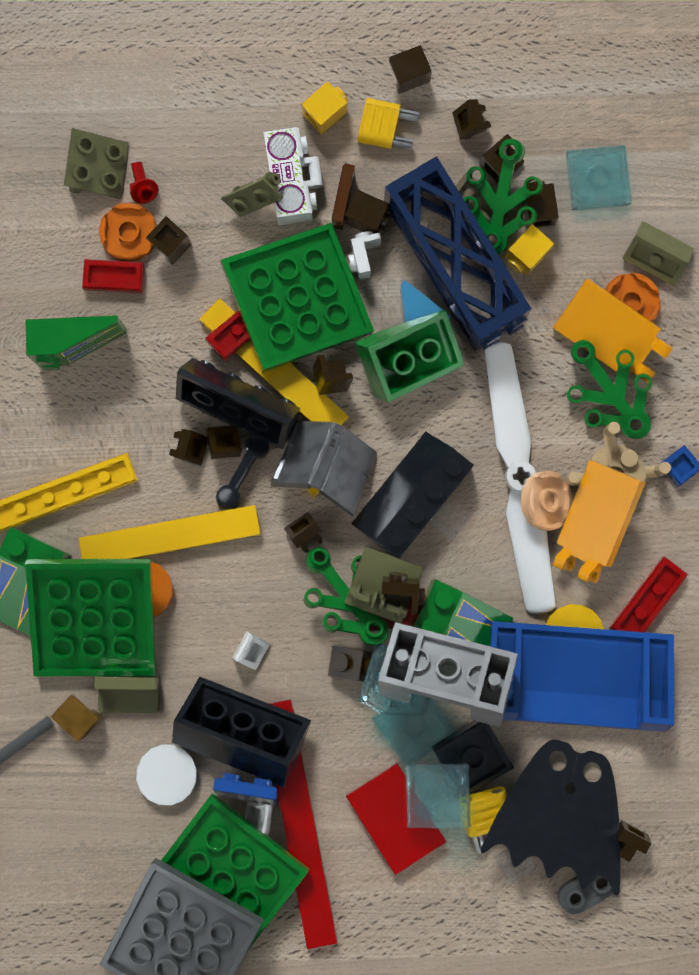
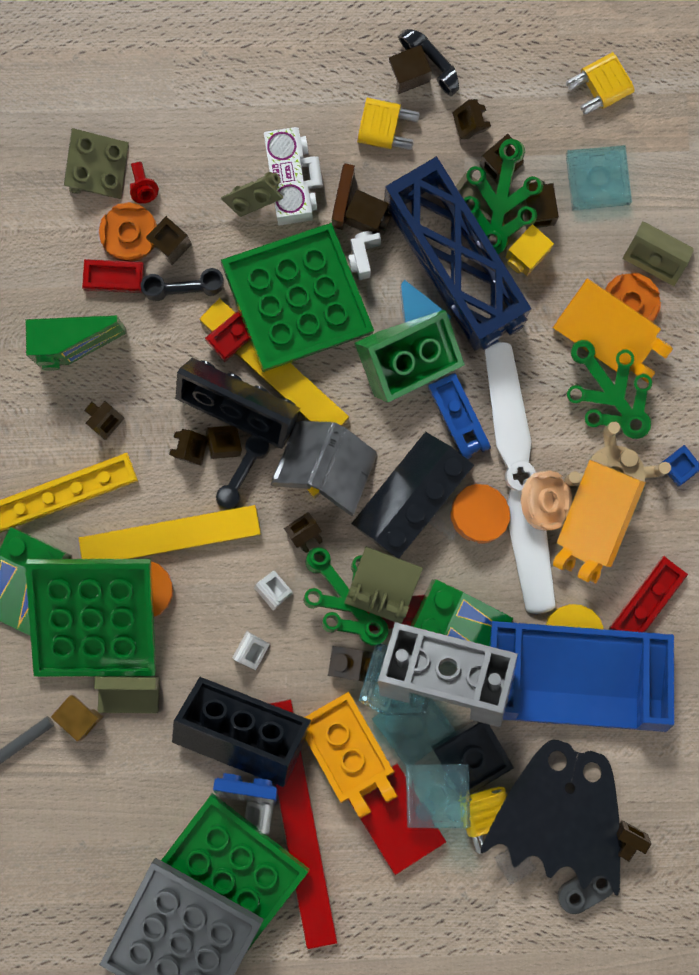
(103, 419): none -> dark brown tile
(155, 289): none -> black bar
(166, 774): white tile -> none
(273, 590): none -> white slope
(325, 107): yellow brick -> none
(331, 376): dark brown panel -> none
(349, 753): none -> light orange tile
(400, 584): dark brown bracket -> none
(448, 79): none -> black bar
(458, 415): none -> blue plate
(480, 513): none -> orange tile
(606, 82): none -> yellow piece

